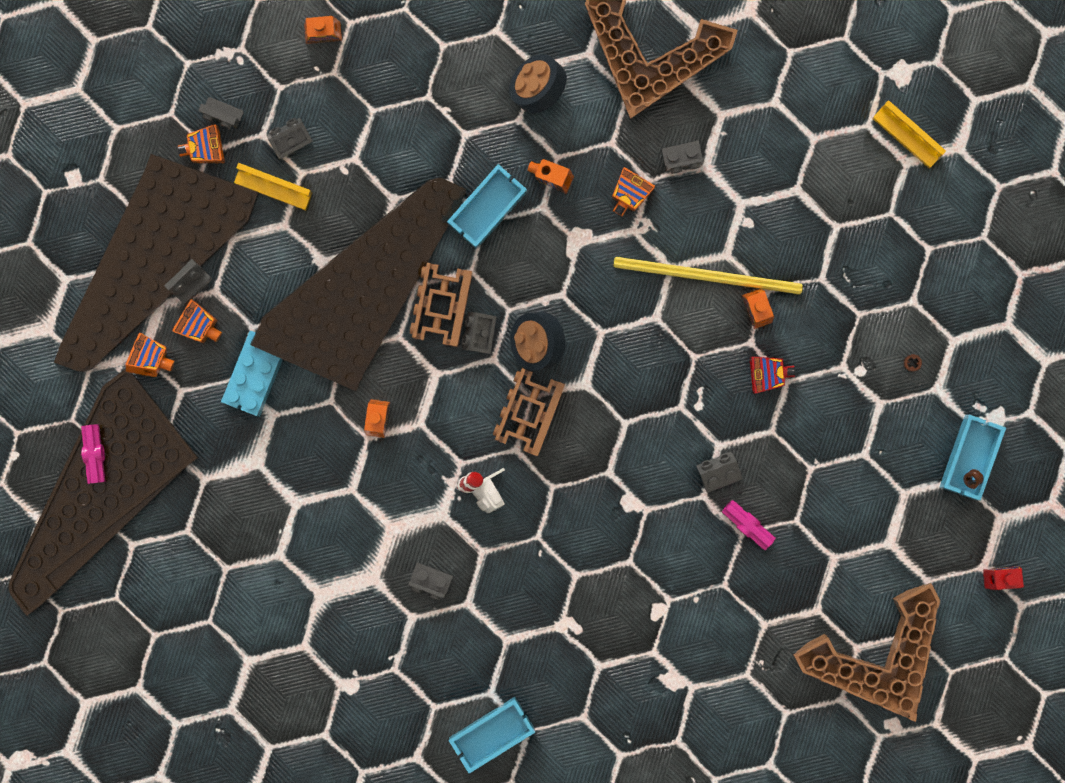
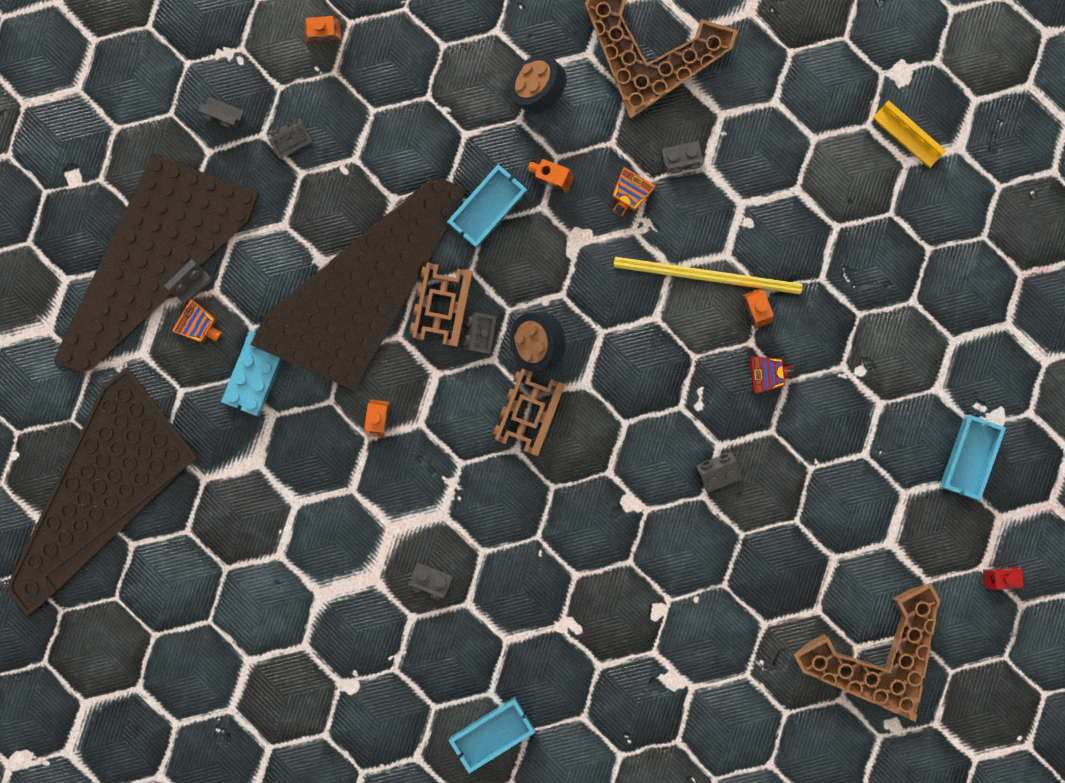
(93, 453): dark pink piece -> none
(148, 357): orange torso -> none
(204, 146): torso -> none
(273, 187): yellow fence -> none
(483, 490): white piece -> none
(748, 525): dark pink piece -> none
(912, 356): reddish brown bush -> none
(968, 478): reddish brown bush -> none

